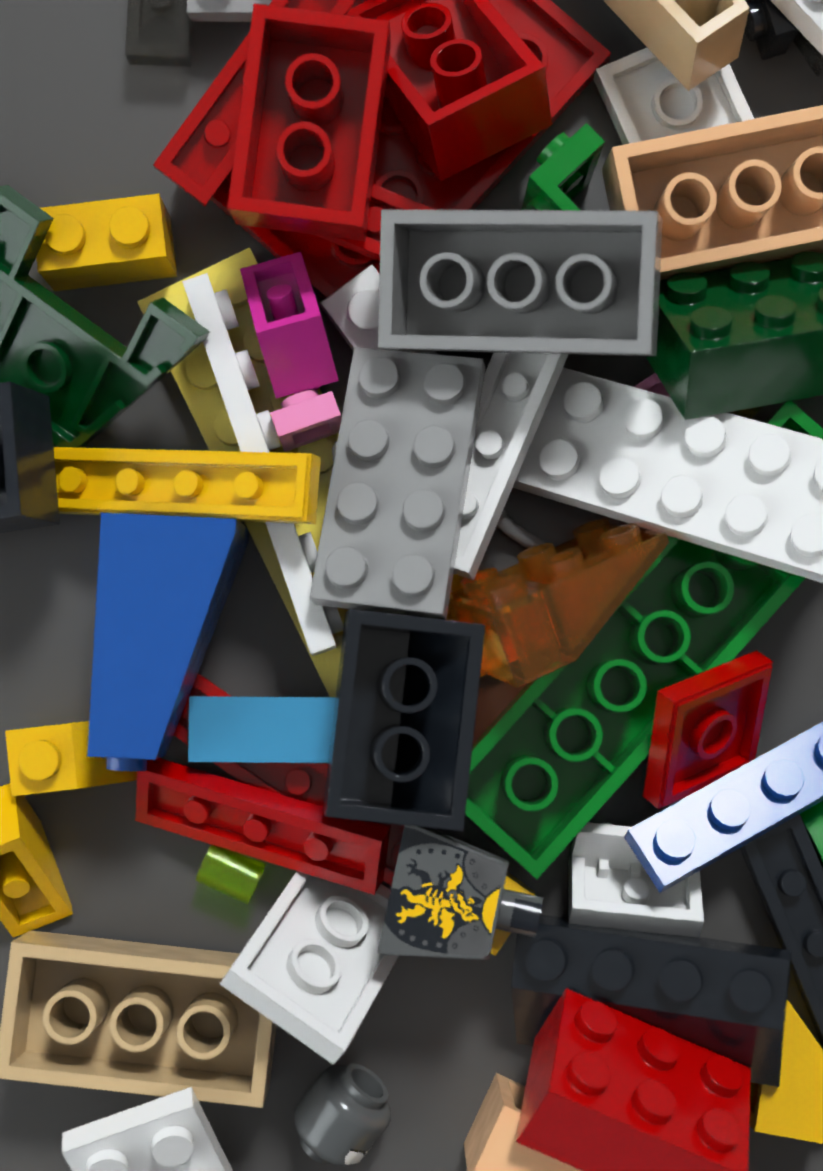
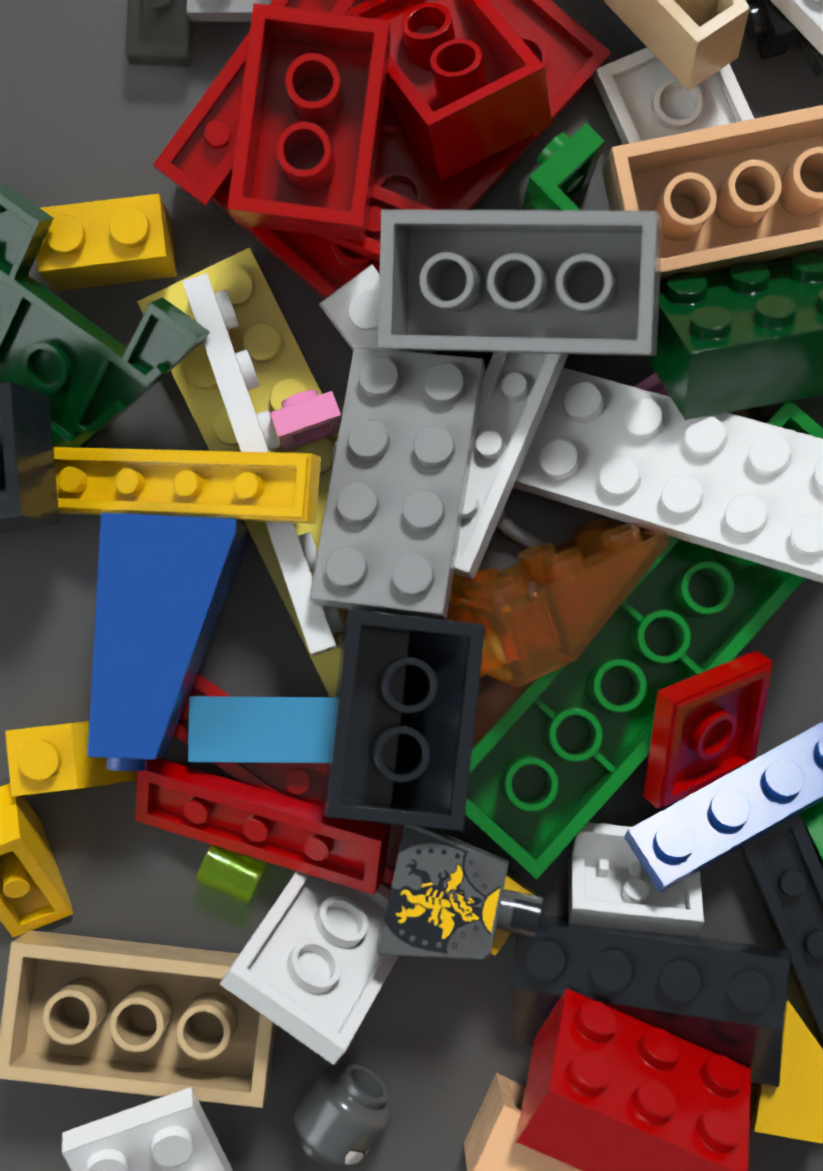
(289, 325): dark pink slope -> none

